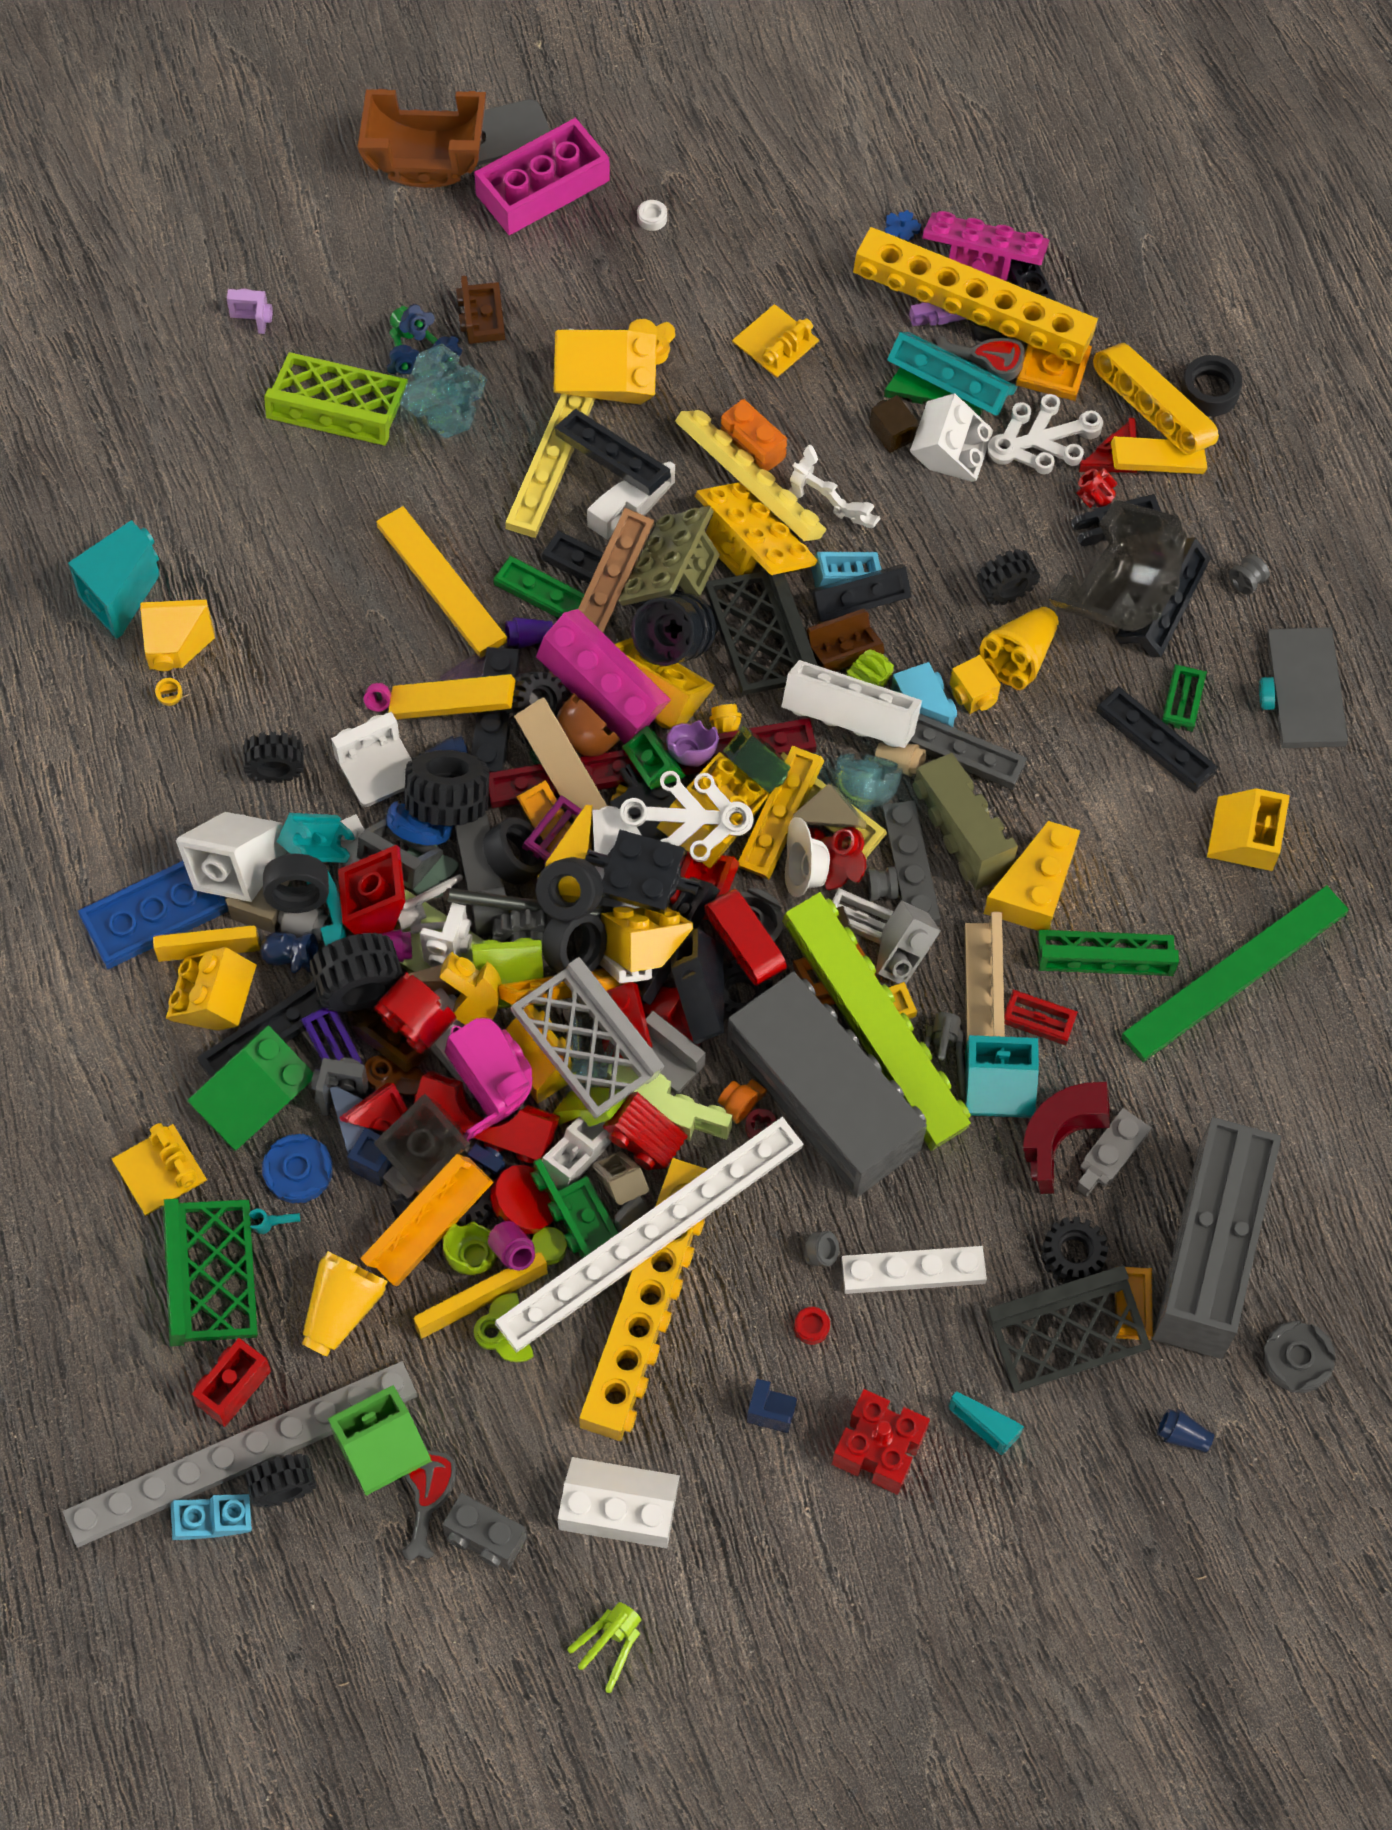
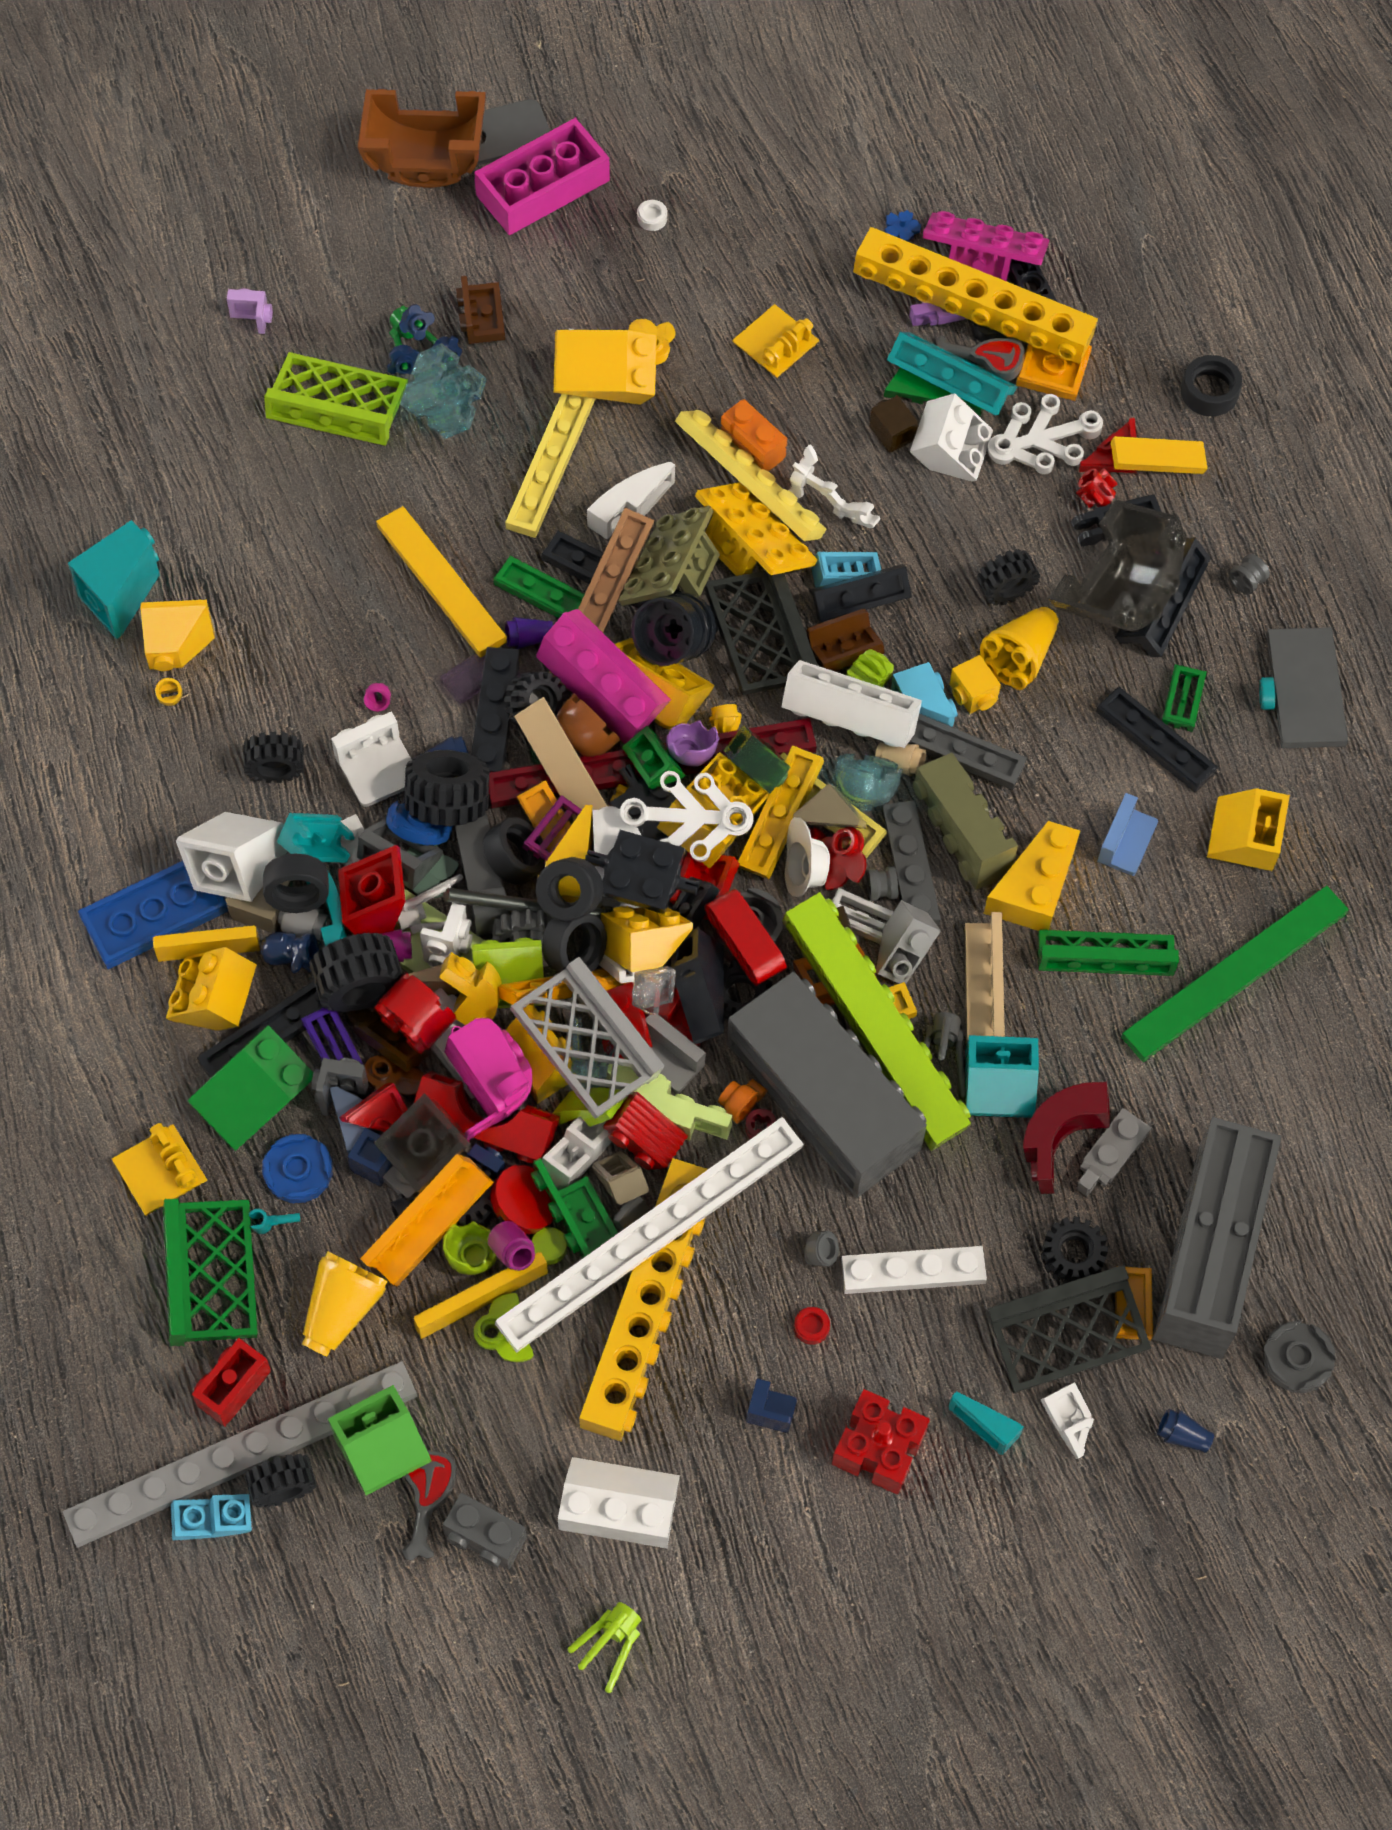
(452, 697): yellow tile -> none
(612, 452): black plate -> none
(653, 989): none -> clear bracket
(1035, 1028): red tile -> none
(1070, 1417): none -> white slope
(1127, 837): none -> medium blue panel
(1155, 398): yellow beam -> none

